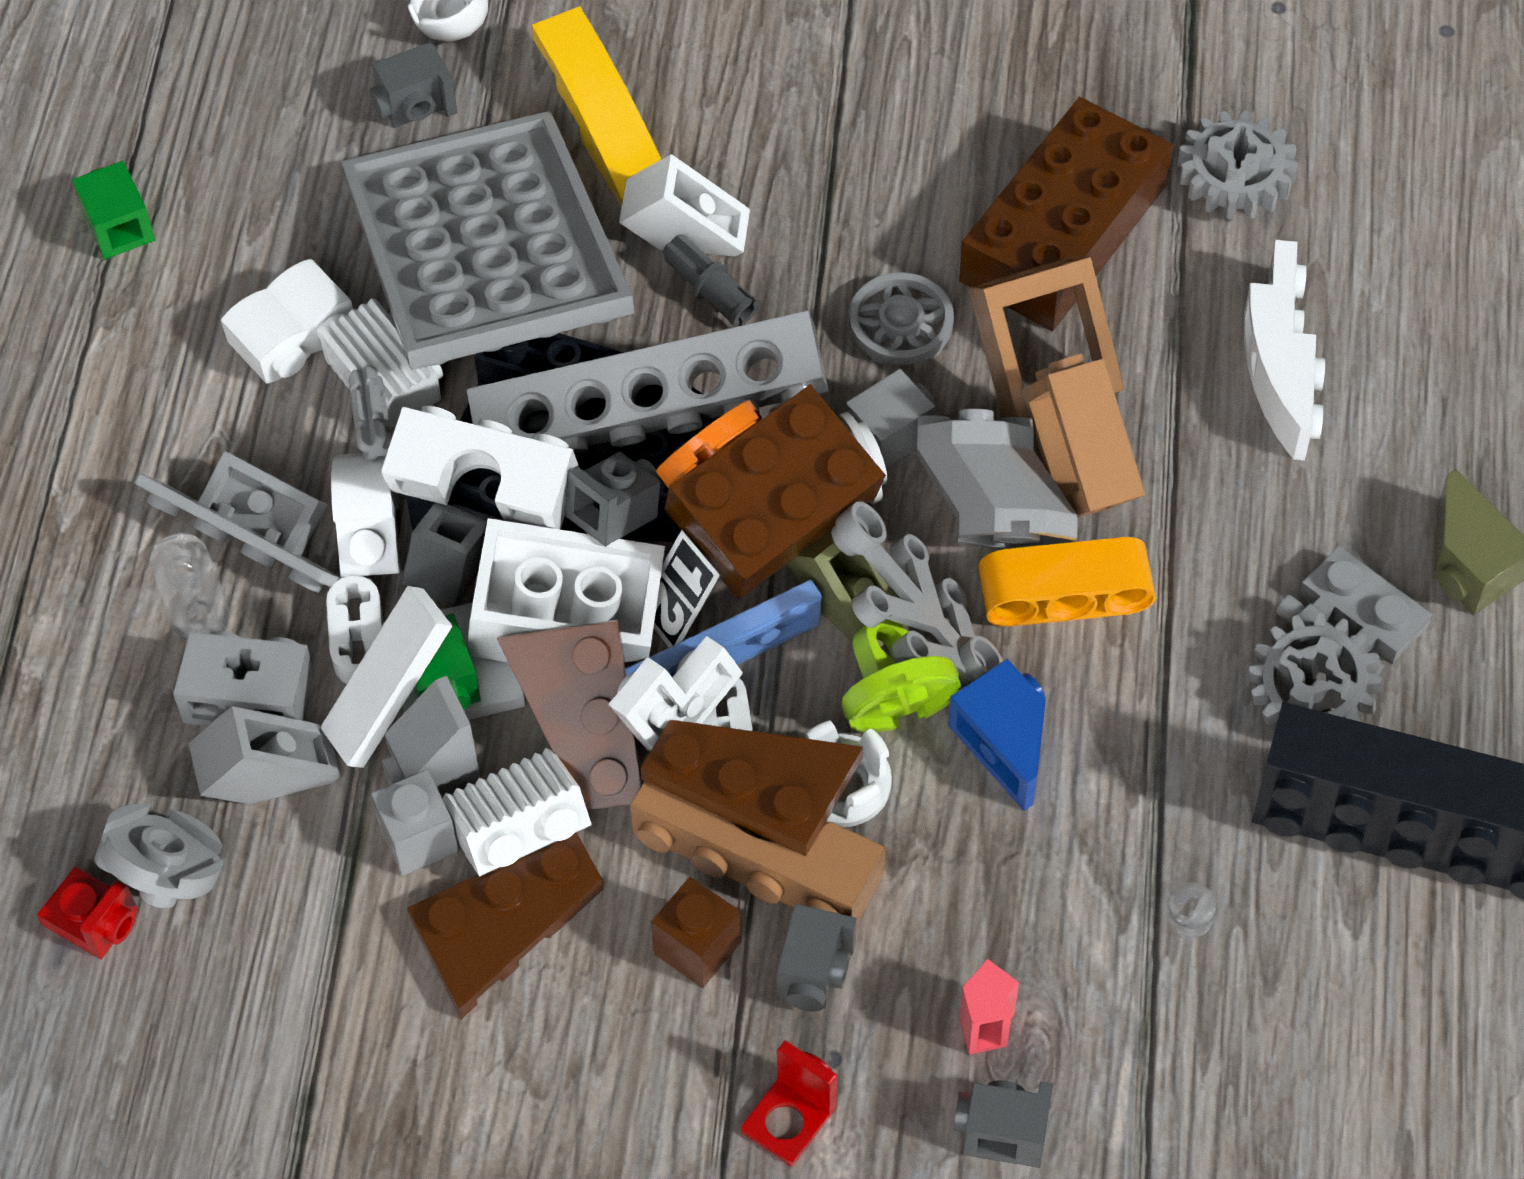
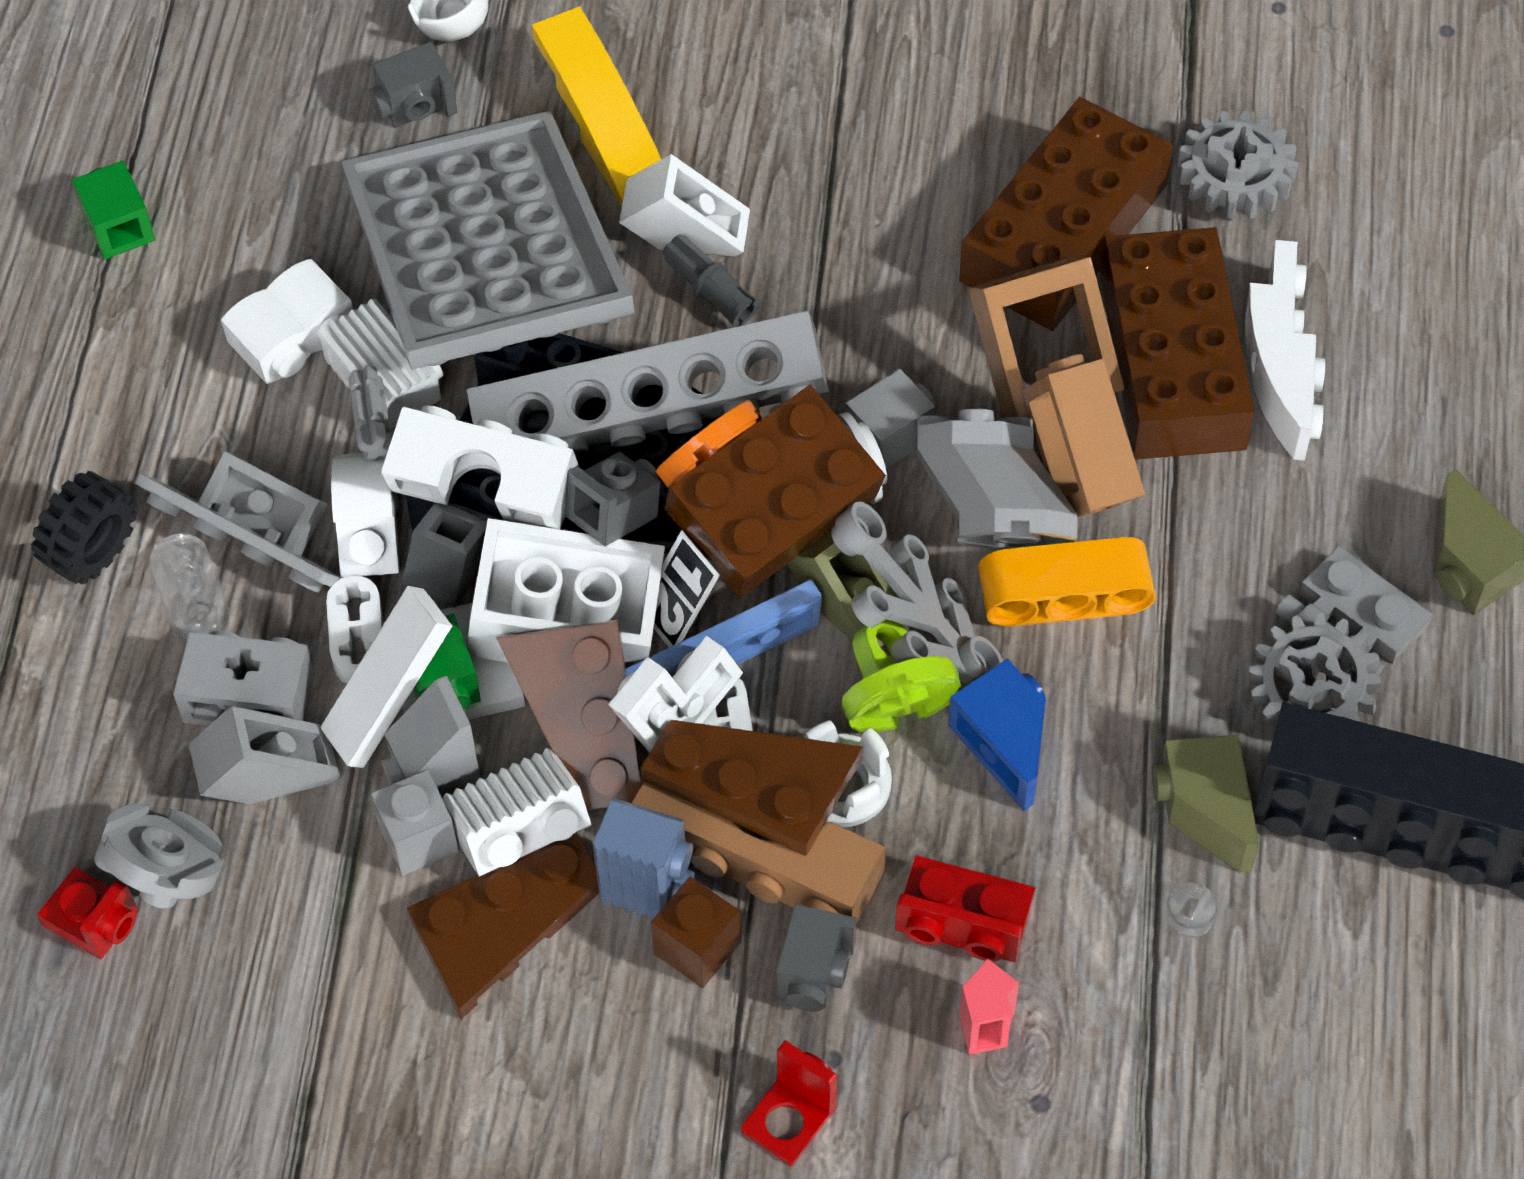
(84, 527): none -> black tyre
(640, 858): none -> sand blue brick
(901, 319): light grey wheel -> none
(964, 910): none -> red bracket
(1004, 1122): dark grey brick -> none
(1176, 343): none -> reddish brown brick
(1209, 796): none -> olive slope

